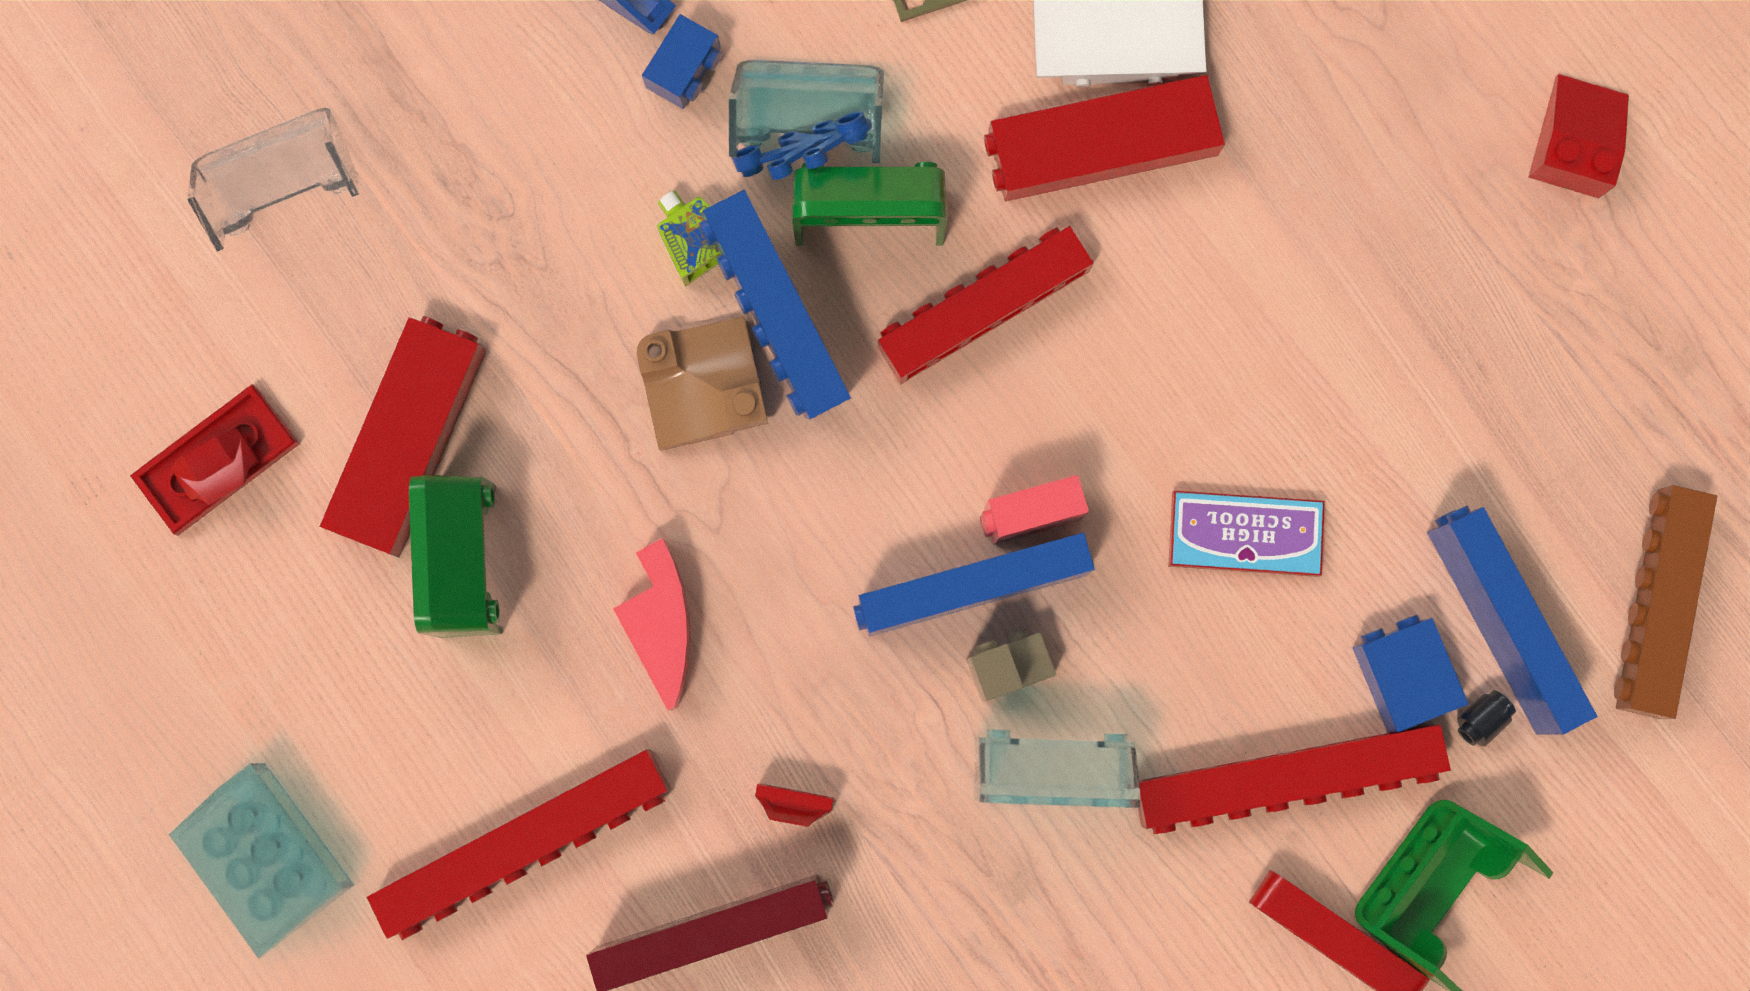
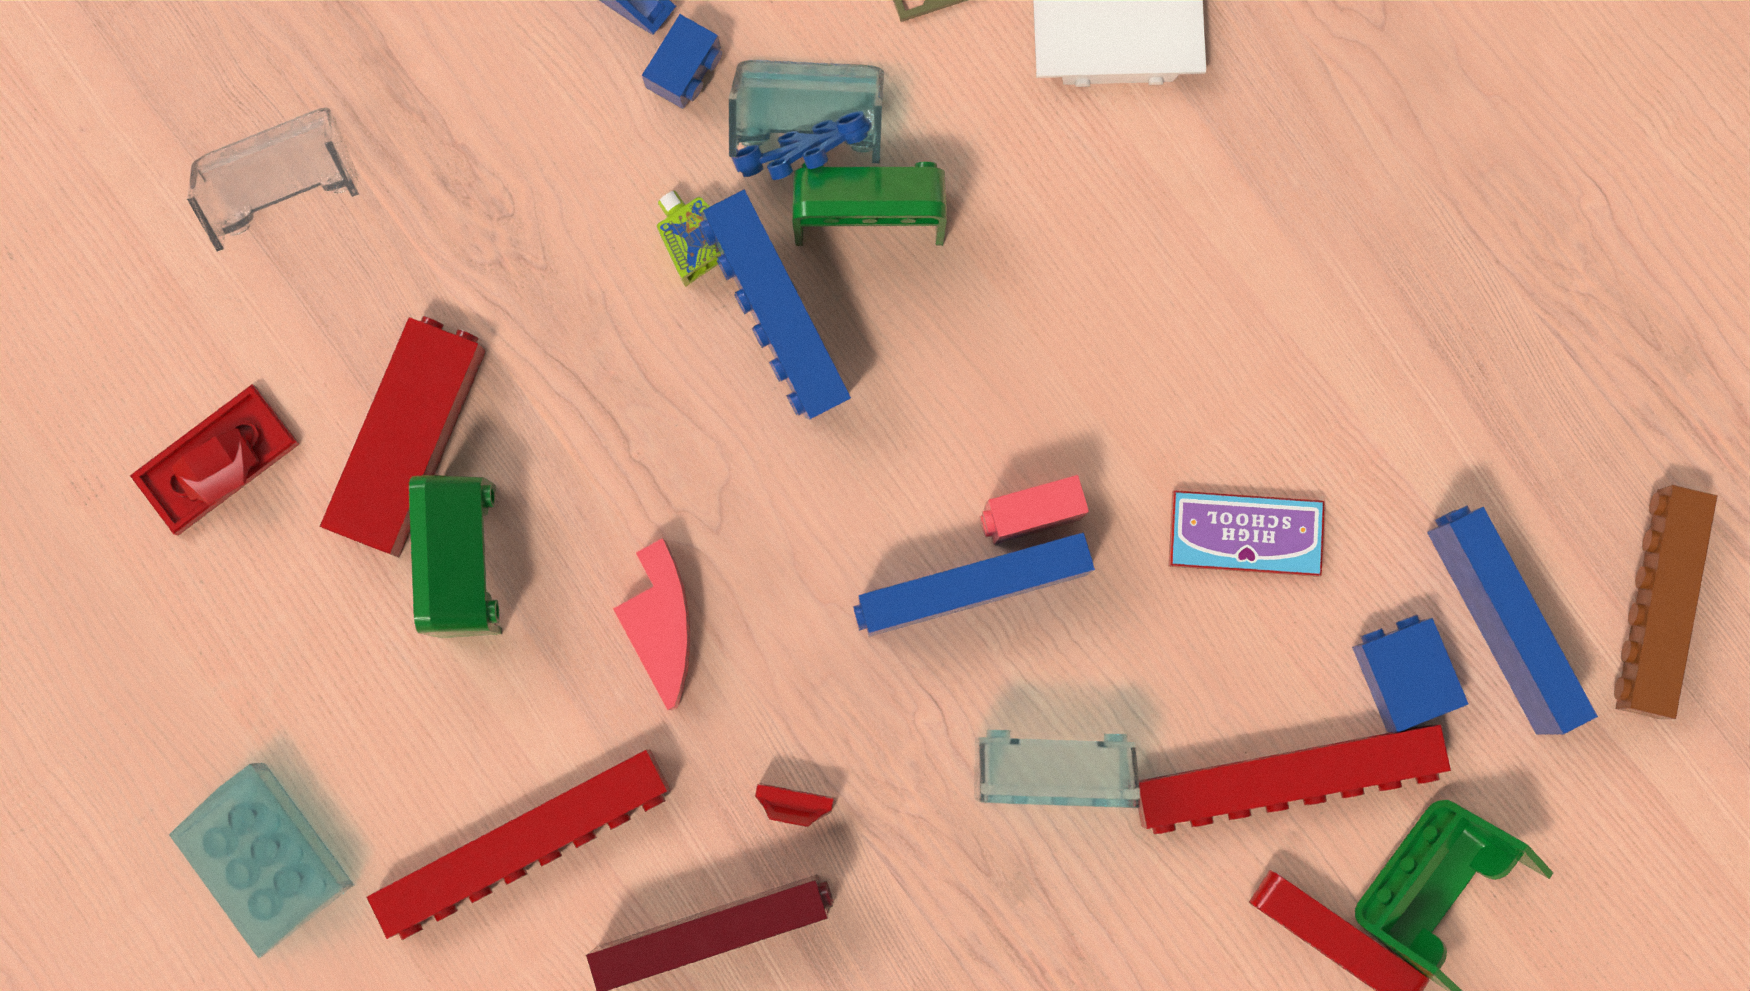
(701, 383): medium nougat slope -> none
(984, 304): red brick -> none
(1010, 666): dark tan brick -> none
(1104, 138): red brick -> none
(1485, 718): black brick -> none
(1582, 137): red slope -> none

